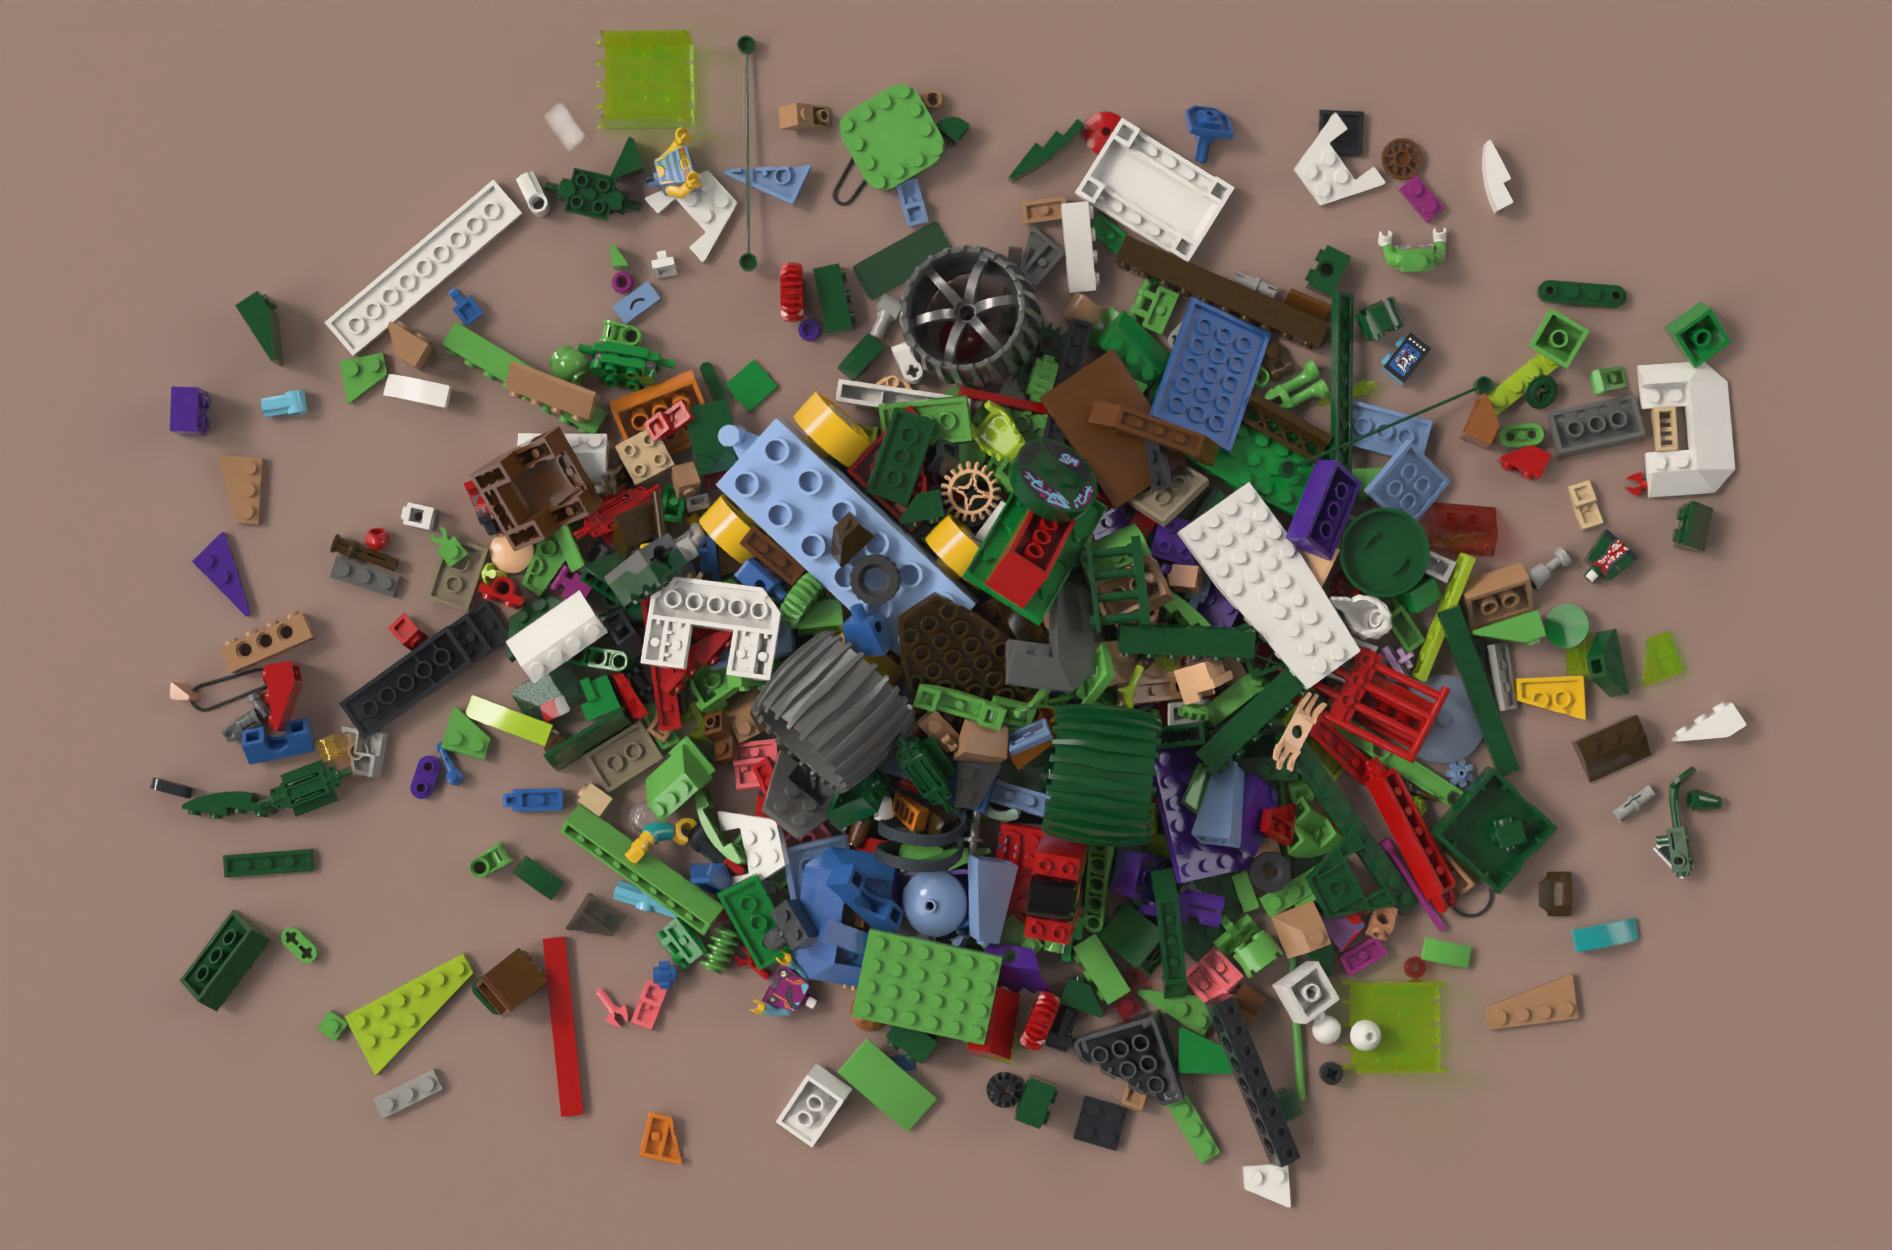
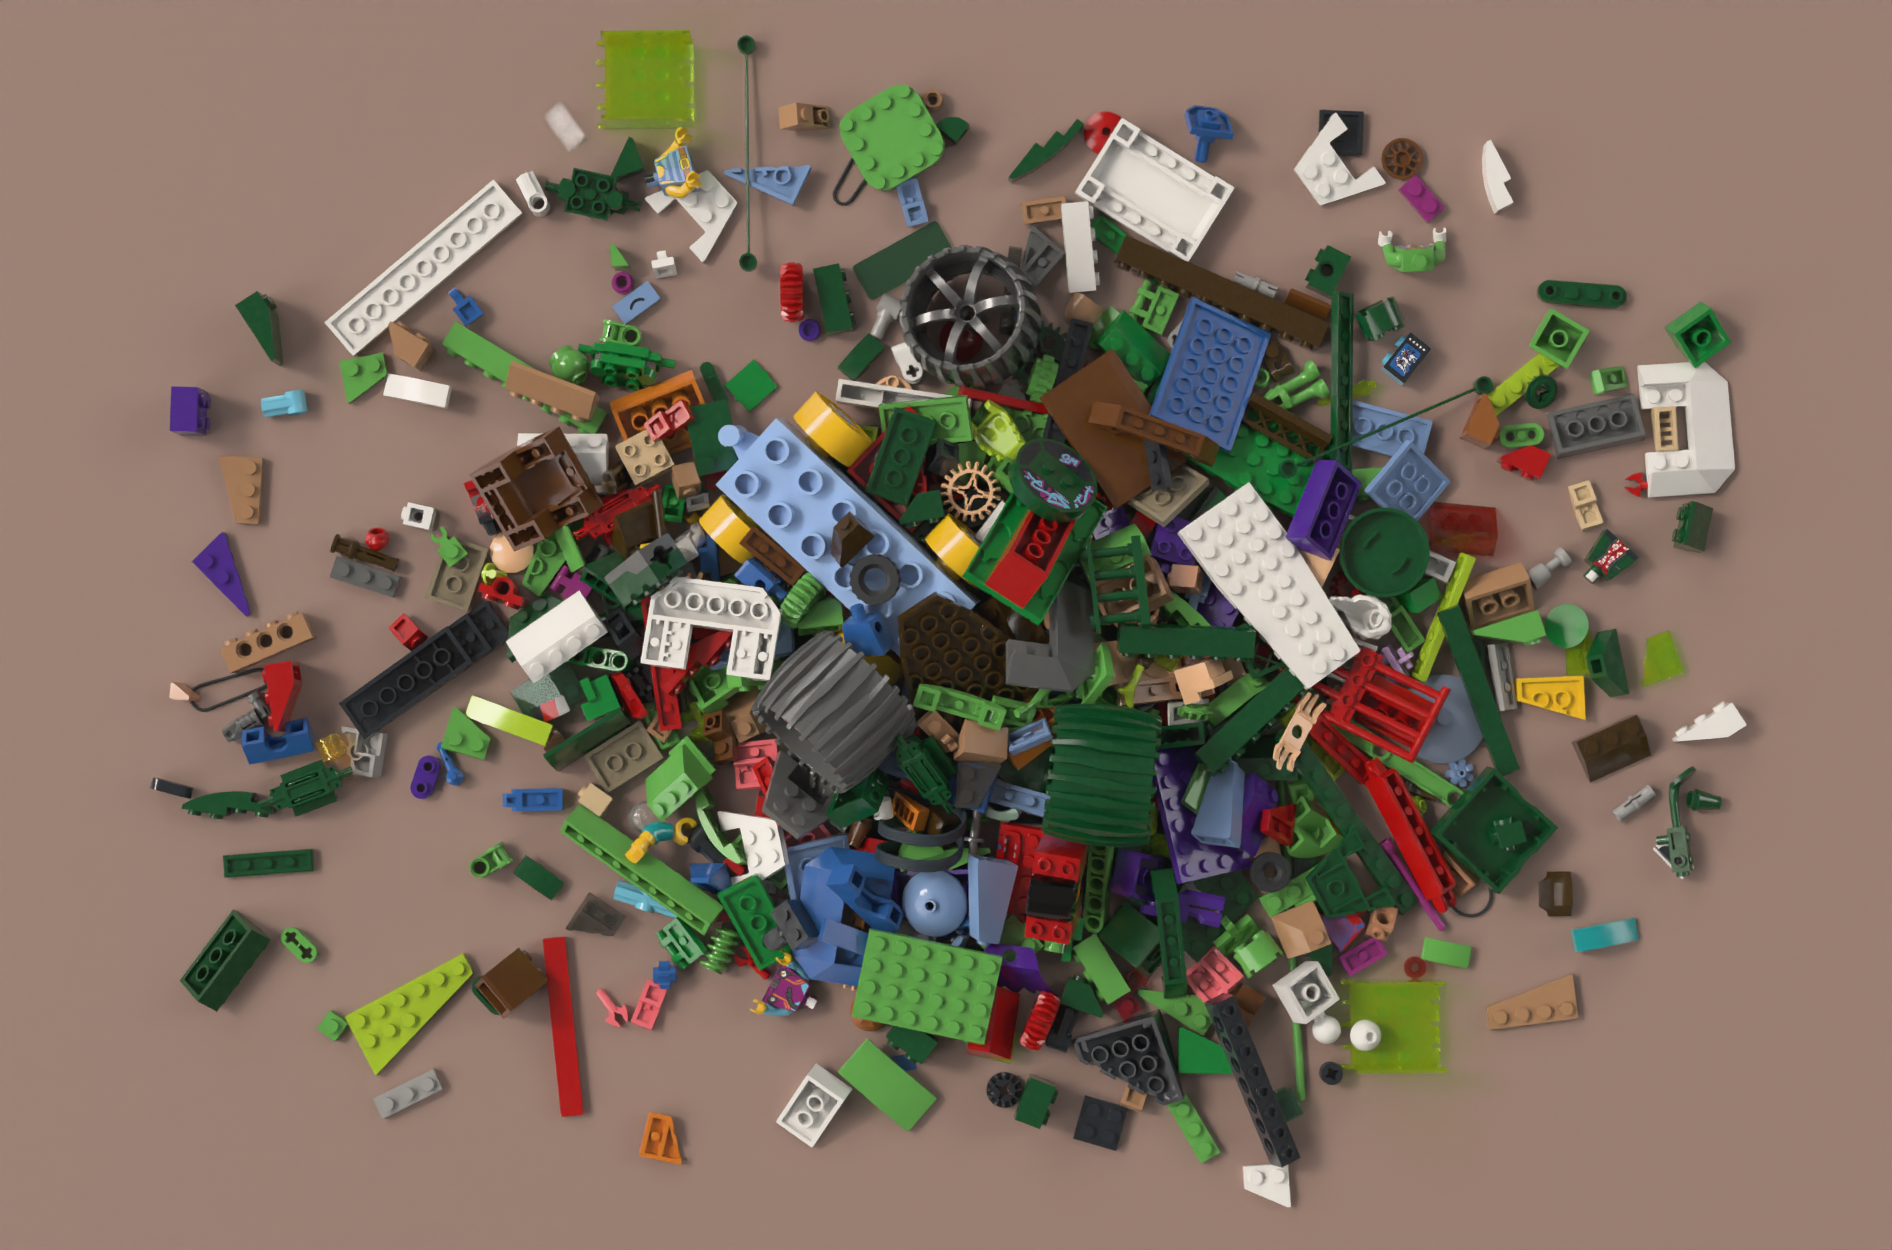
(1245, 891): bright green sticker -> none

